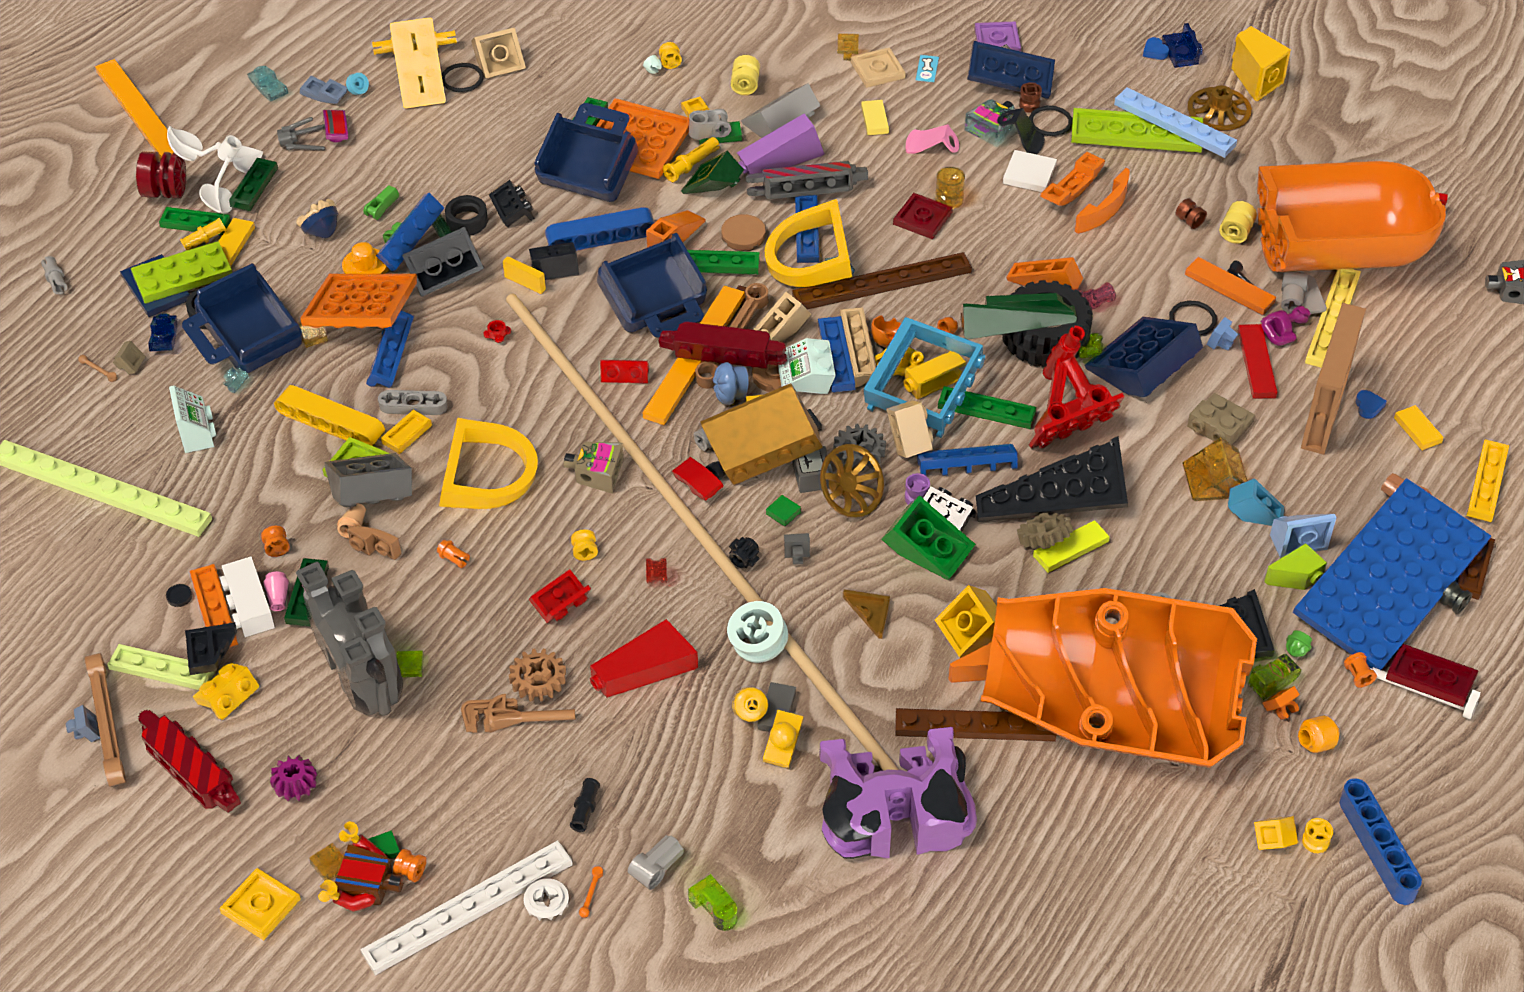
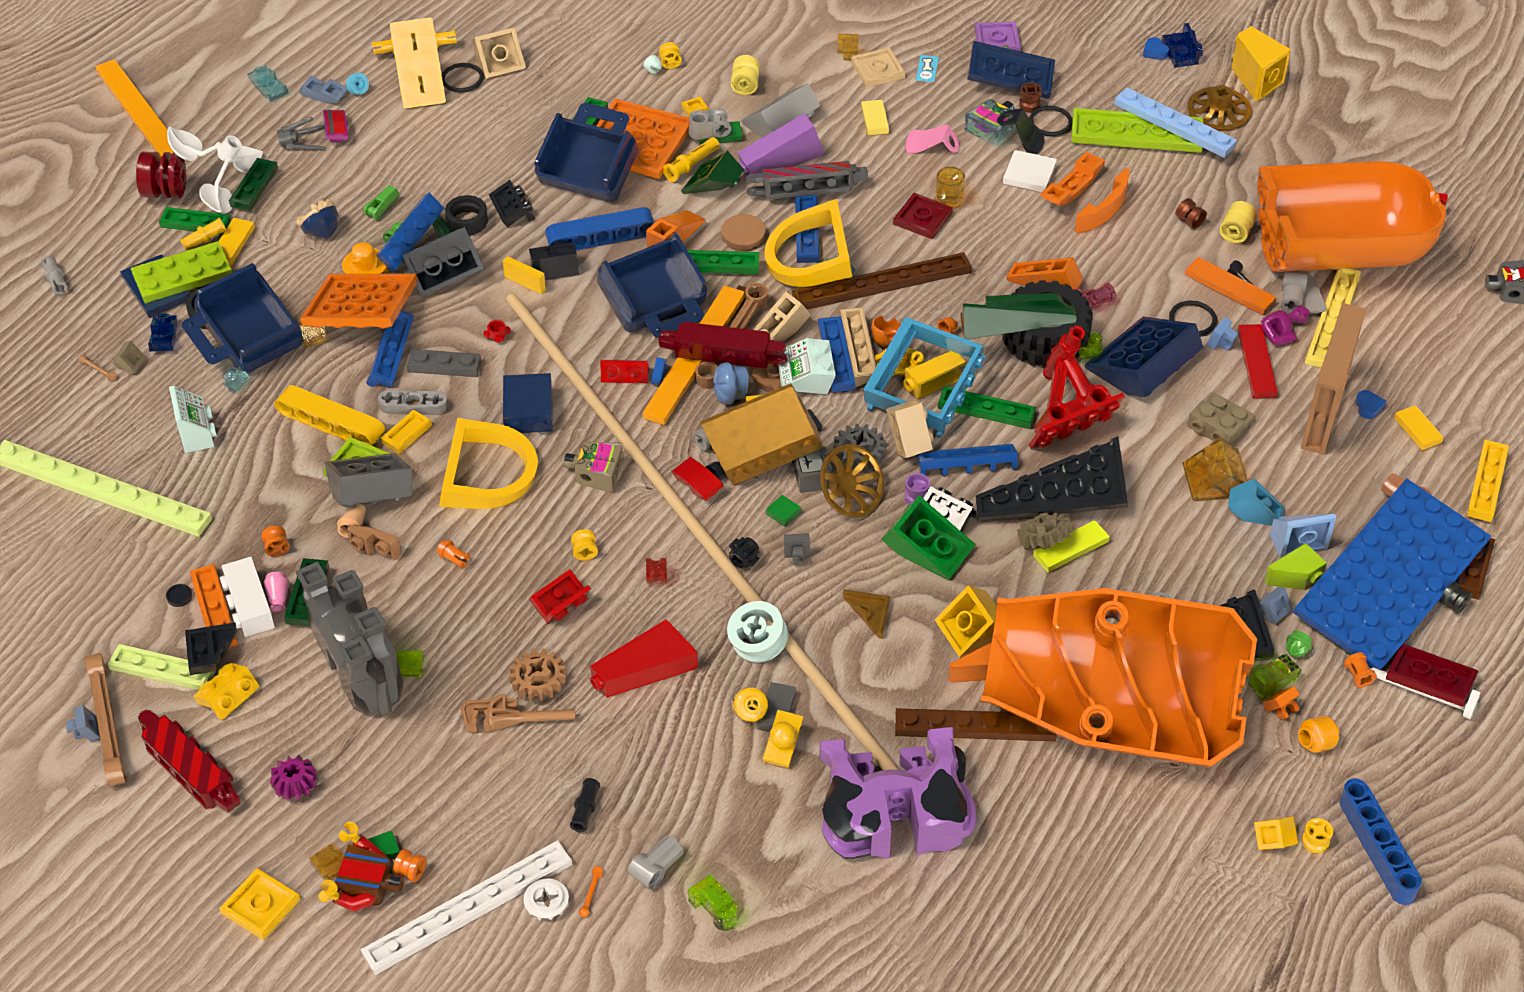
(444, 363): none -> dark grey plate
(528, 402): none -> dark blue brick
(659, 371): none -> blue tile
(1276, 604): none -> sand blue tile

